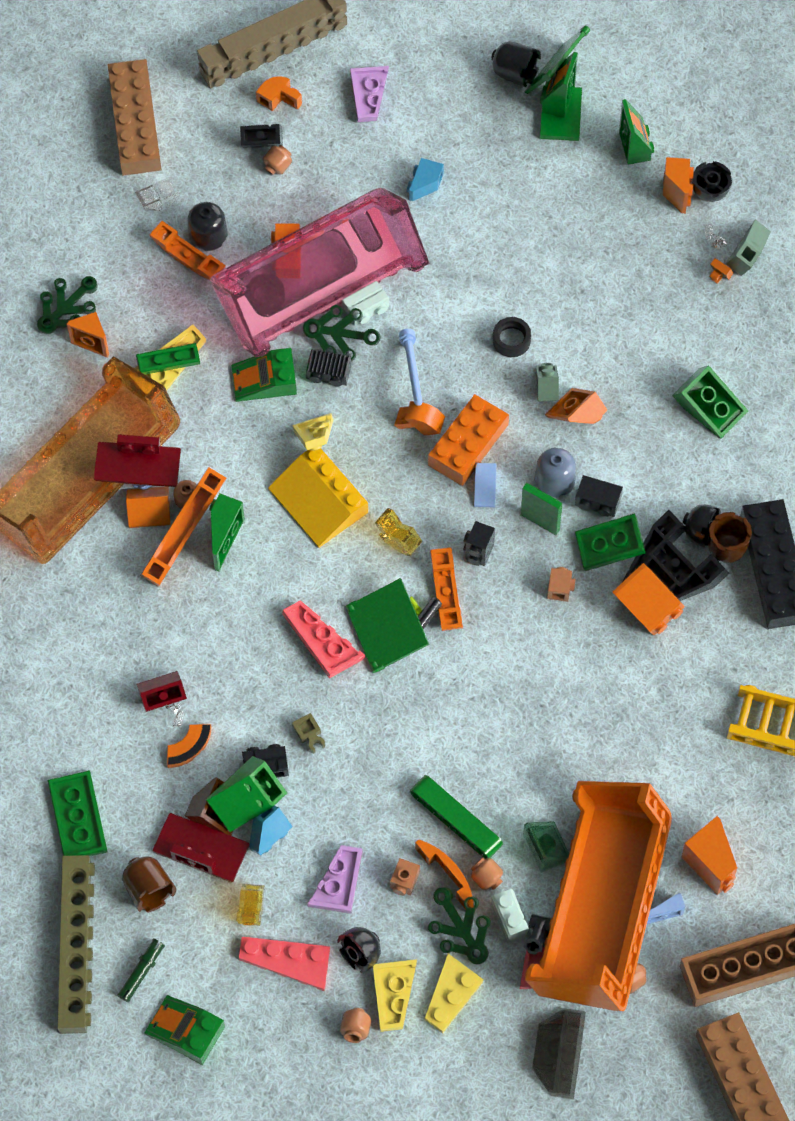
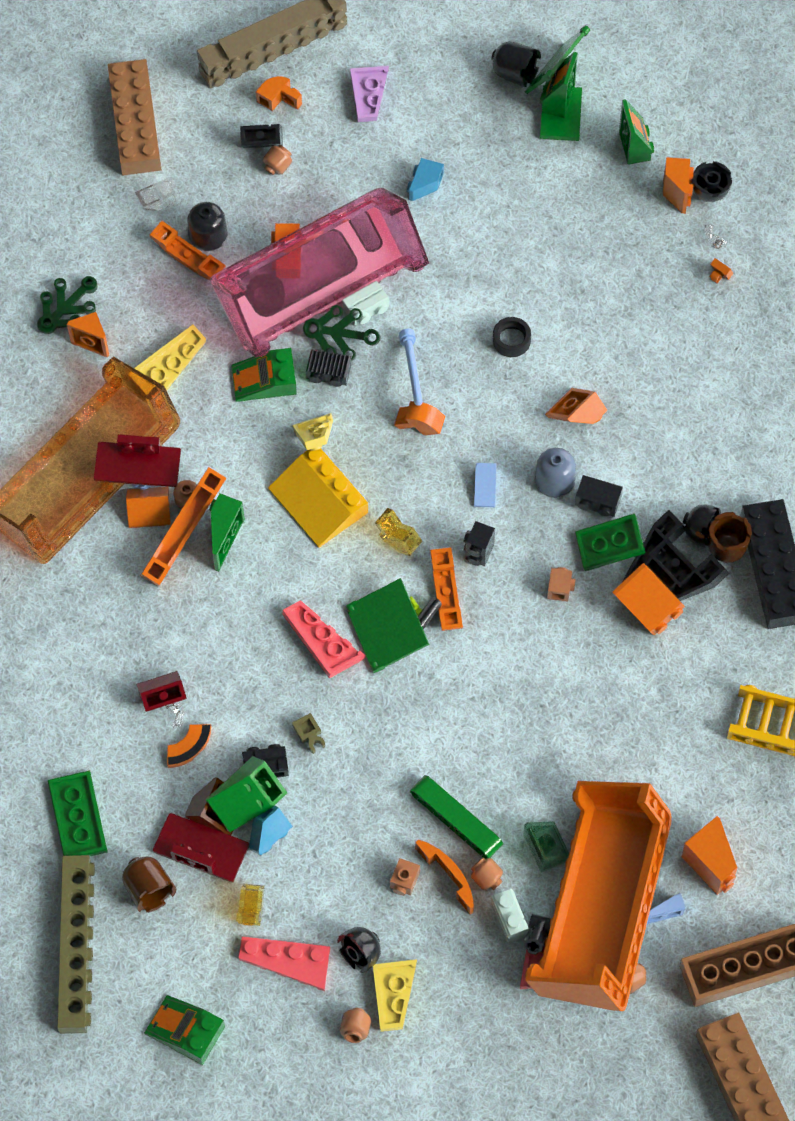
(141, 970): dark green pin -> none
(168, 359): green tile -> none
(339, 884): lavender wing -> none
(451, 993): light yellow wing -> none
(461, 928): dark green plant -> none
(468, 440): orange brick -> none
(541, 508): green tile -> none
(547, 382): sand green slope -> none
(559, 1052): clear smoke wedge -> none
(710, 401): green slope -> none
(749, 248): sand green slope -> none

